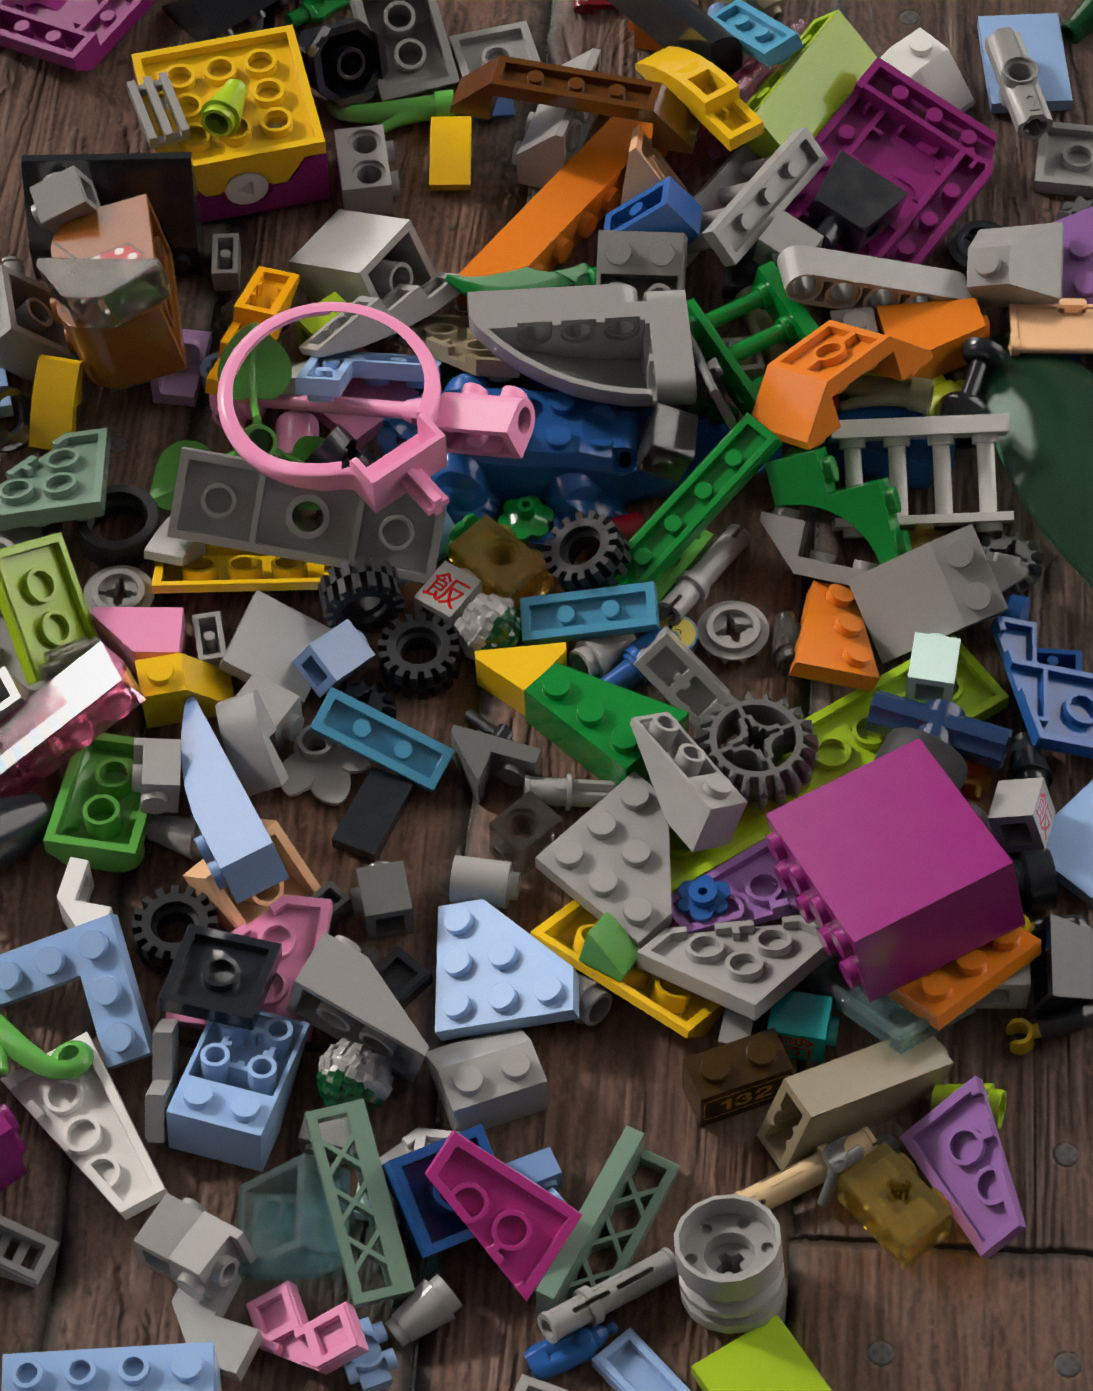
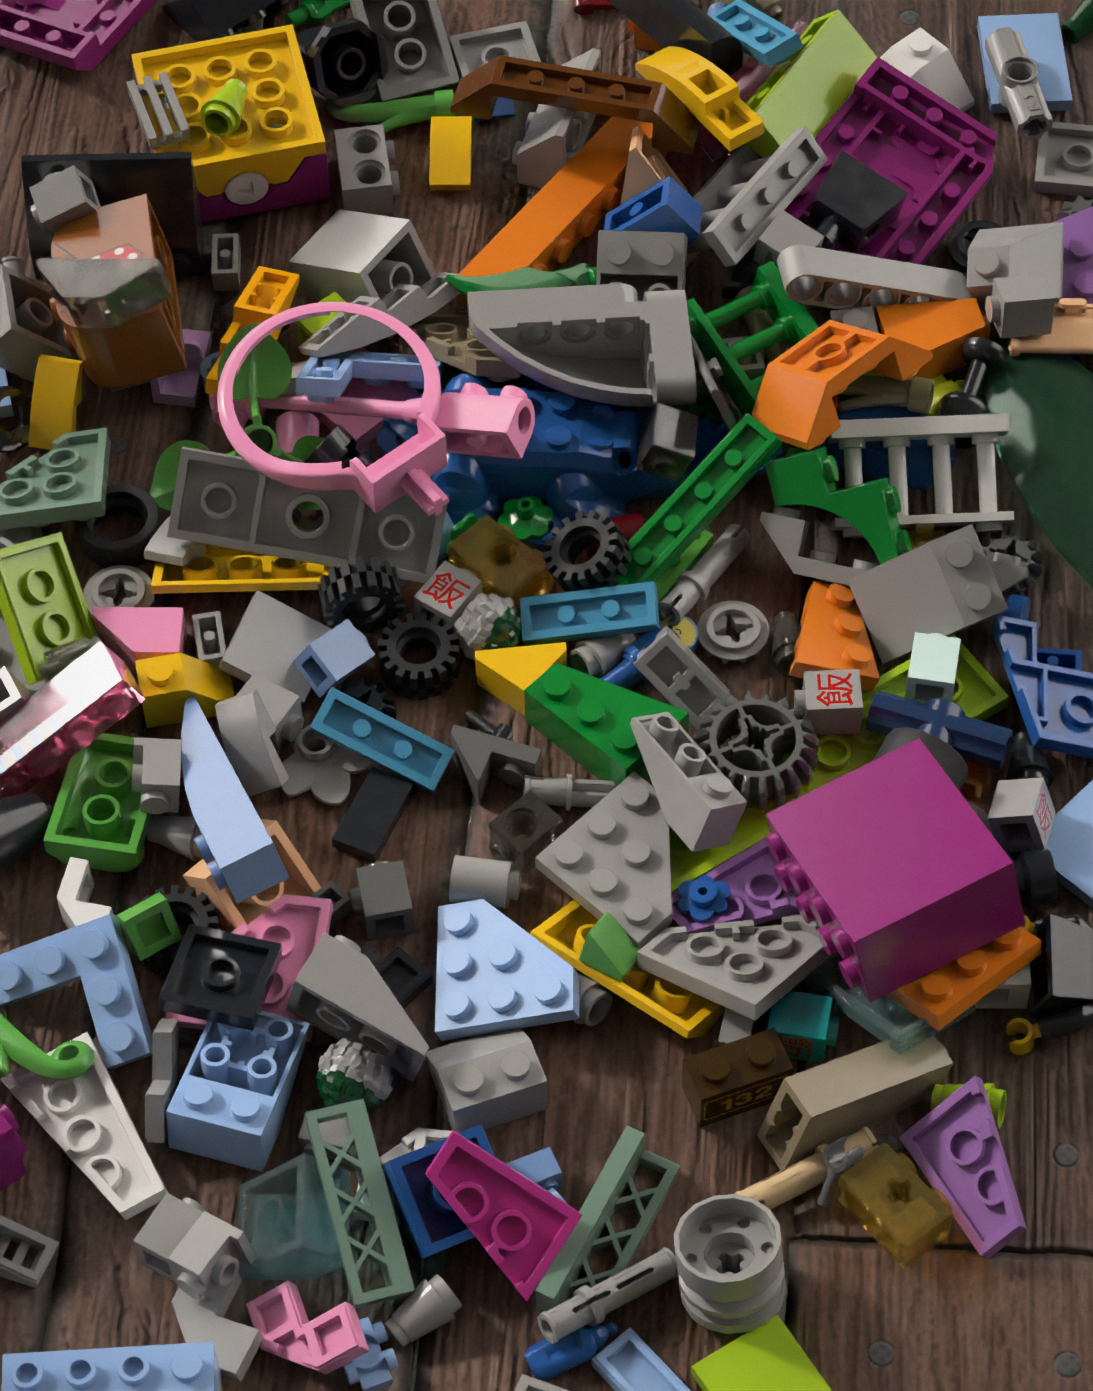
(150, 926): none -> bright green tile
(831, 701): none -> light grey brick
(1021, 306): none -> light grey brick

